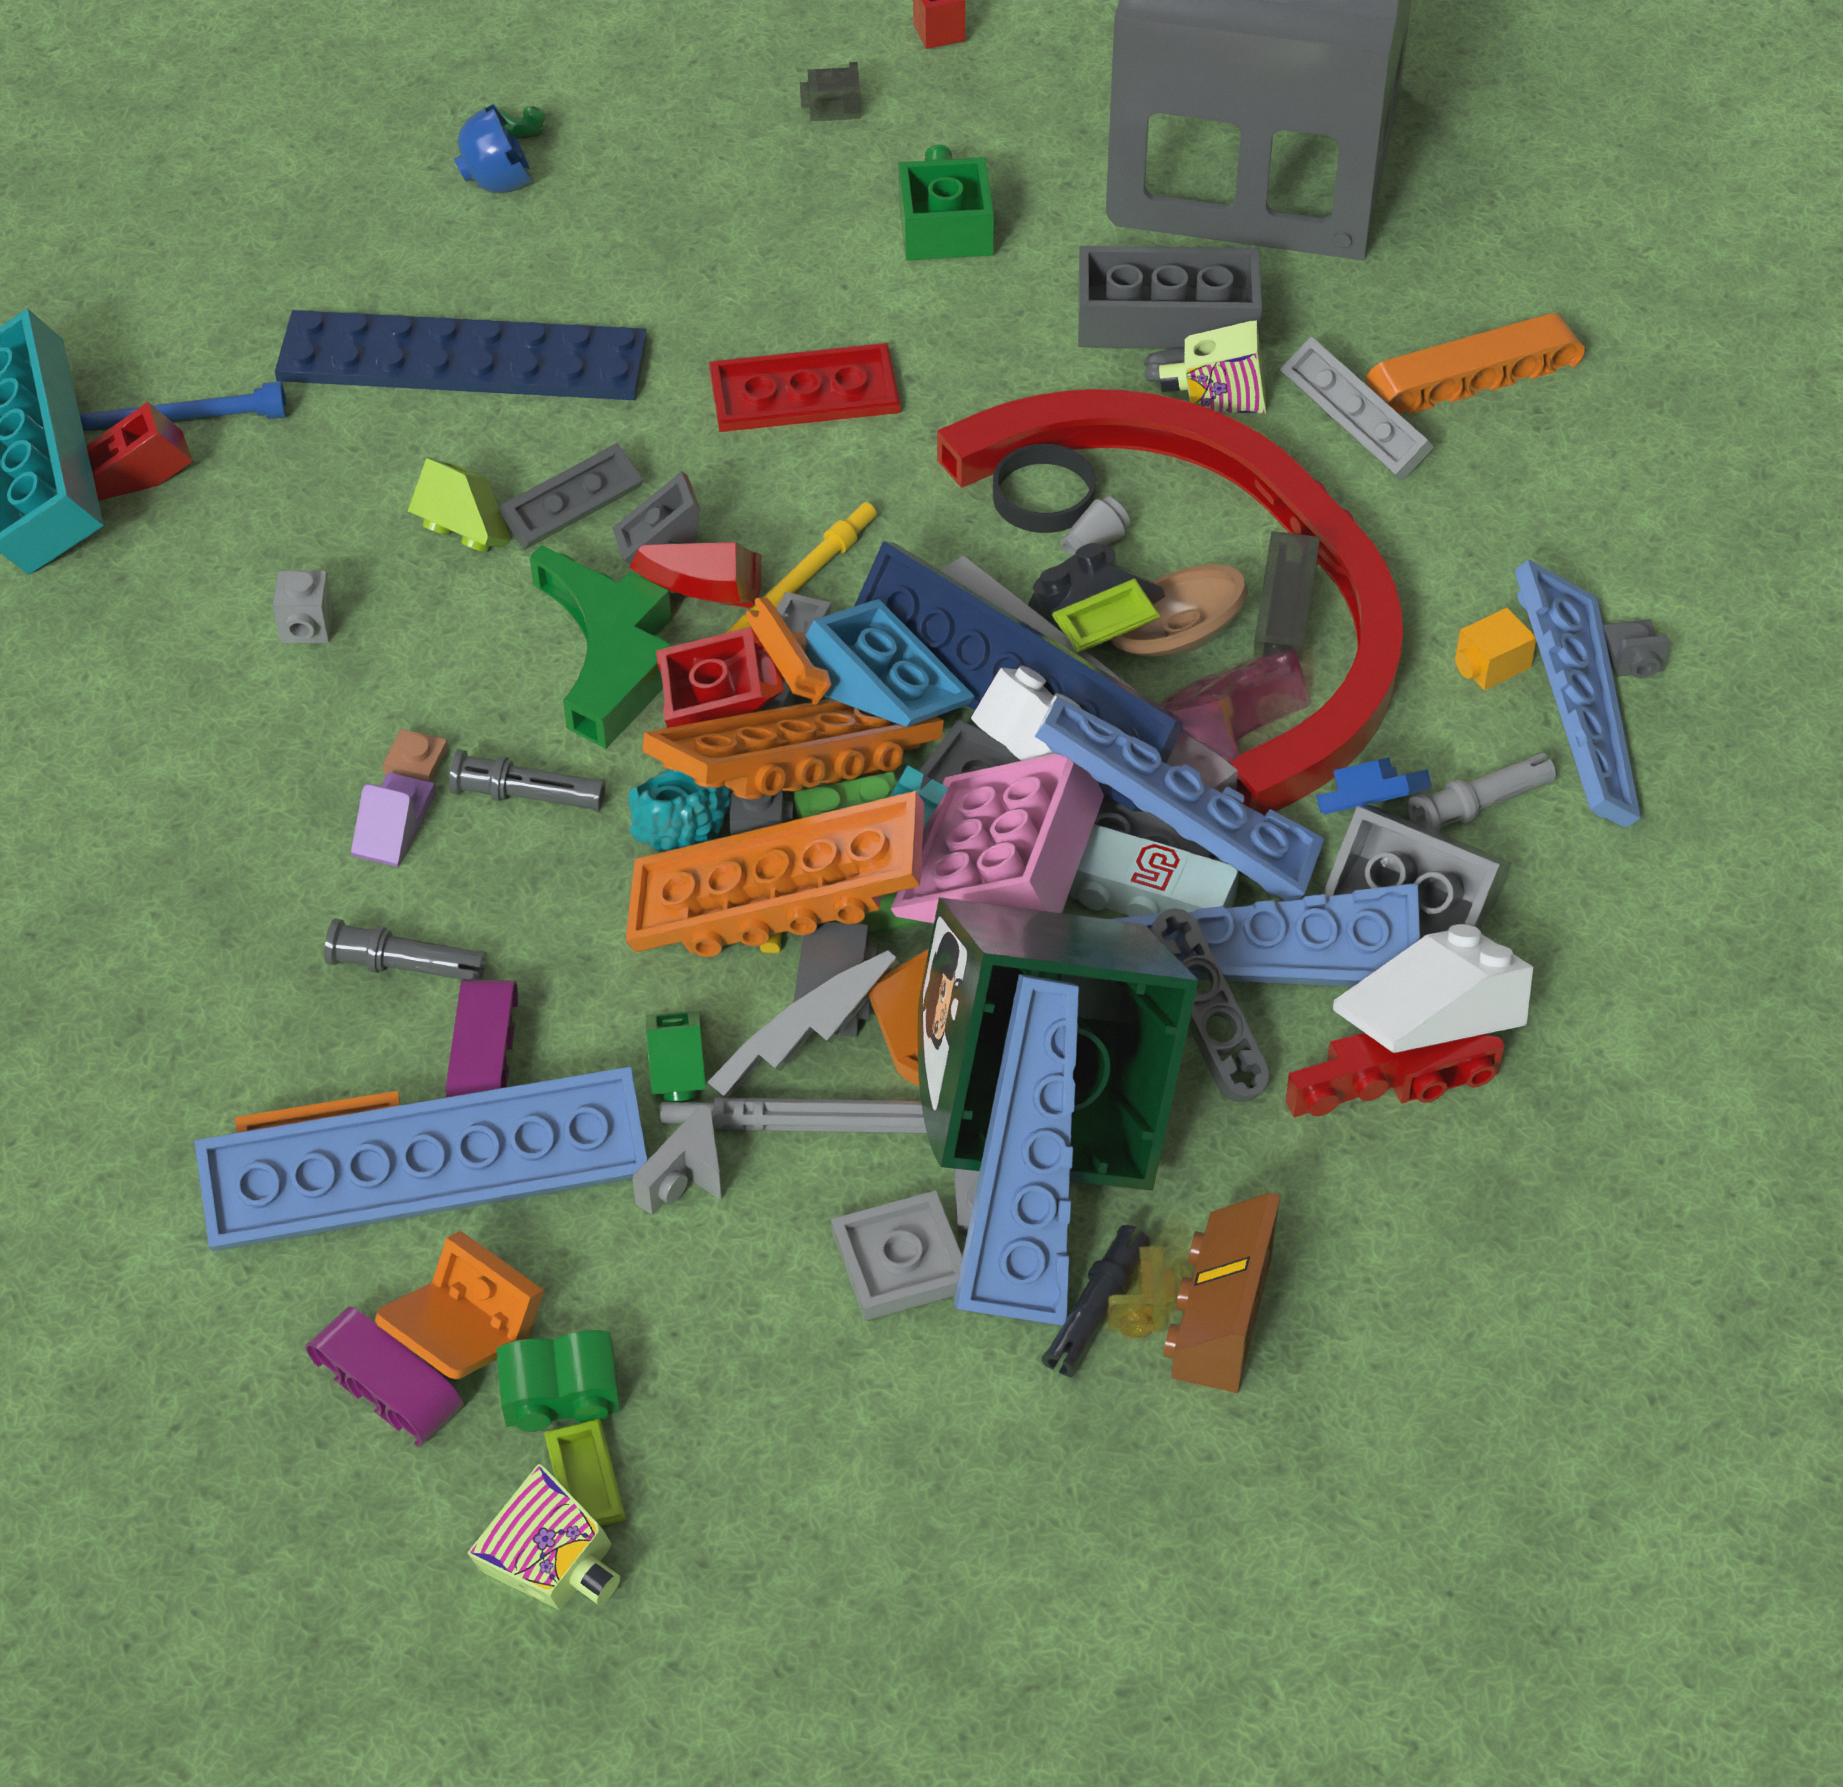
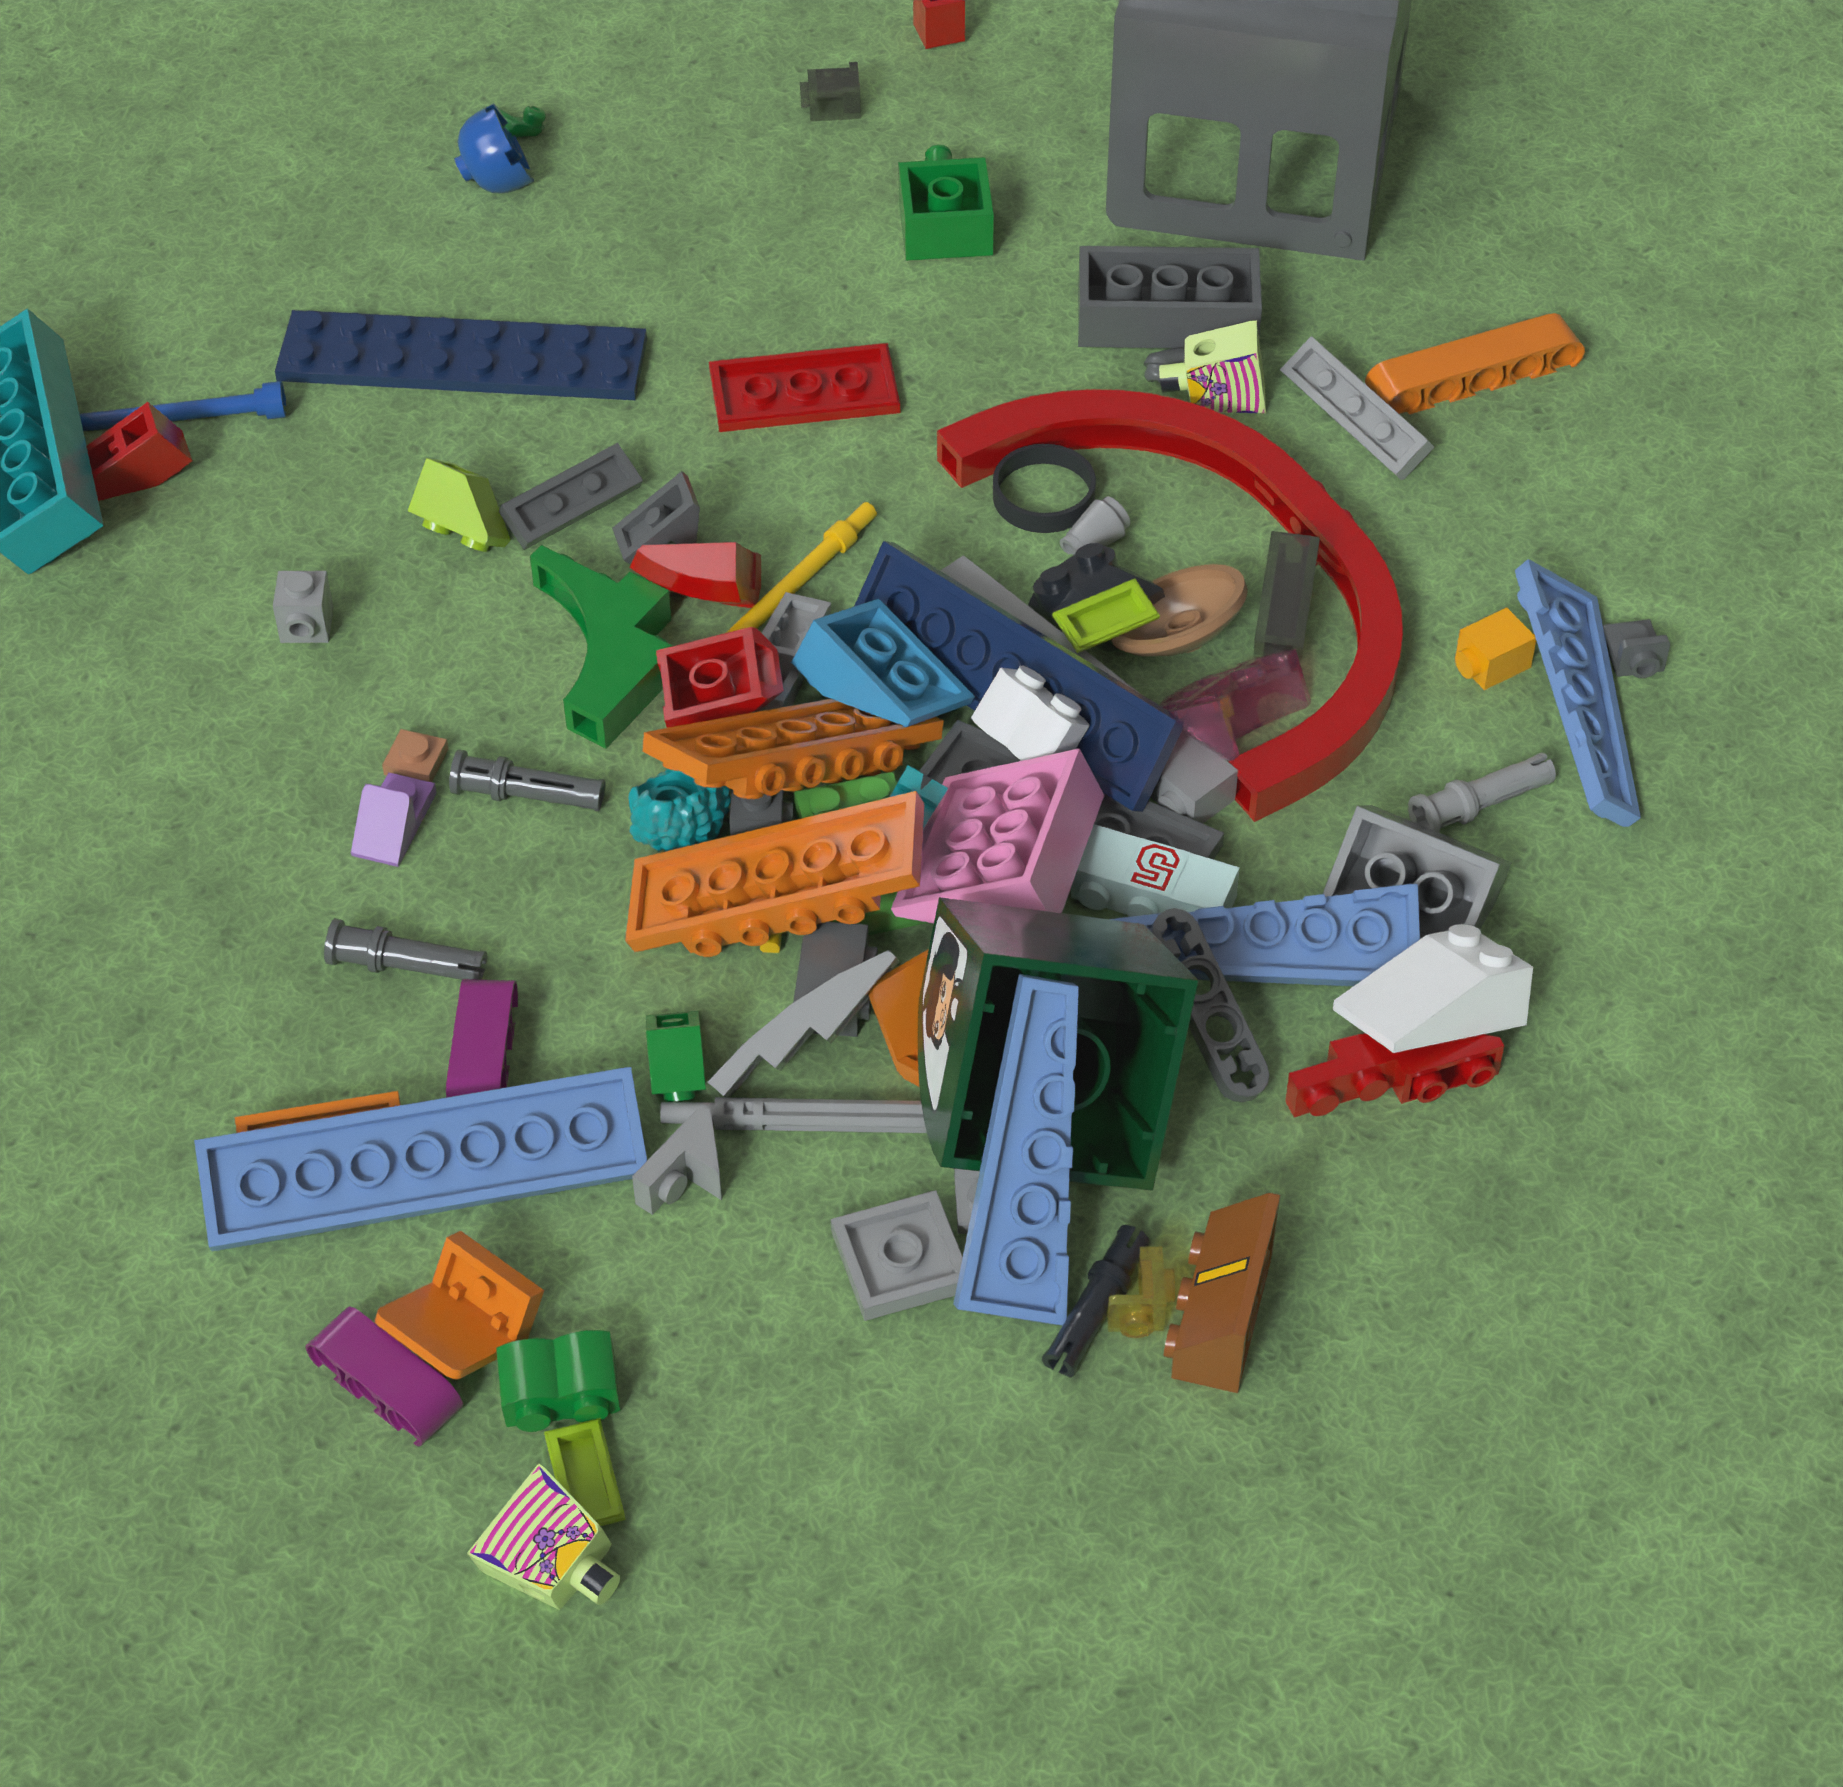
(788, 652): orange piece -> none
(1262, 847): medium blue wing -> none
(1371, 784): blue plate -> none

